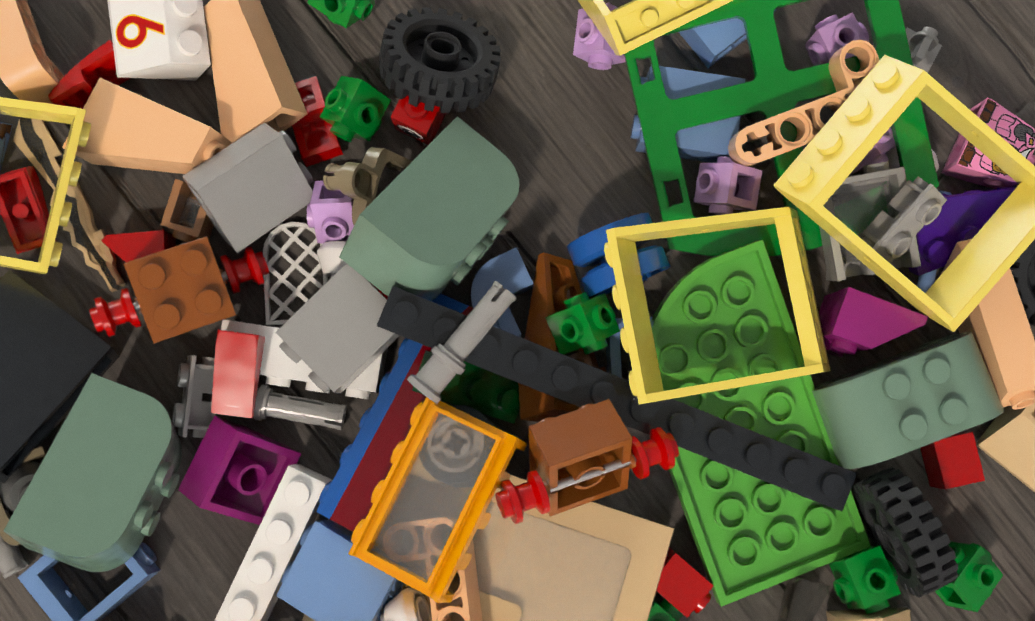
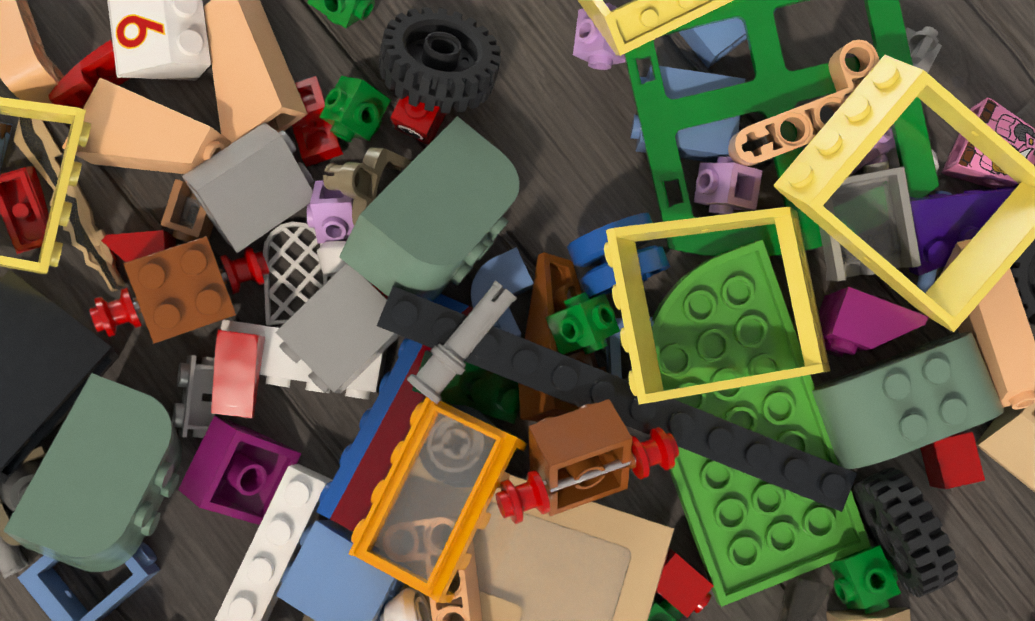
(298, 409): light grey pin -> none
(832, 35): lavender brick -> none
(917, 206): light grey hinge -> none
(975, 578): green brick -> none

